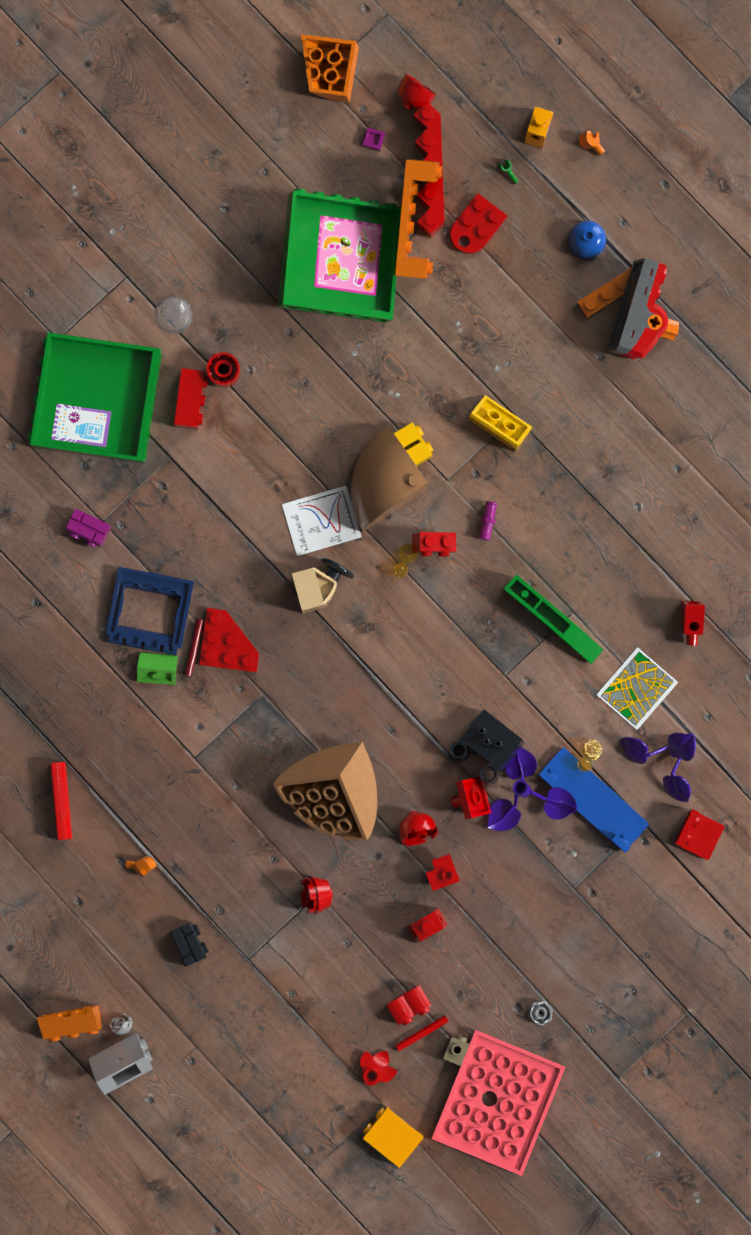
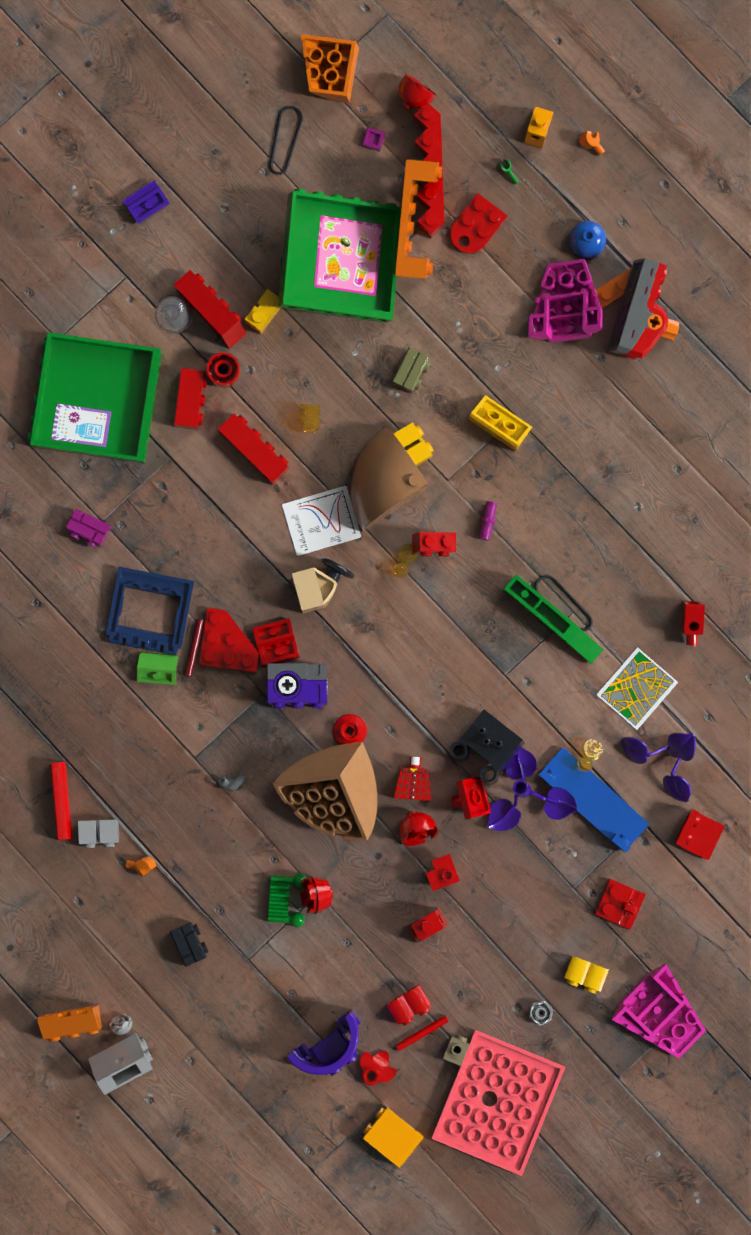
(98, 832): none -> light grey piece
(146, 202): none -> dark purple plate
(210, 308): none -> red wedge
(230, 783): none -> dark grey arm
(254, 449): none -> red brick
(263, 314): none -> yellow piece
(276, 136): none -> black piece
(276, 642): none -> red slope
(280, 900): none -> green gear
(297, 685): none -> piece
(310, 417): none -> clear yellow brick
(330, 1052): none -> dark purple piece
(343, 723): none -> red piece
(410, 370): none -> olive brick
(413, 782): none -> red torso
(566, 305): none -> dark pink wedge
(571, 597): none -> black piece
(586, 974): none -> yellow brick
(620, 904): none -> red hinge
(660, 1013): none -> dark pink wedge

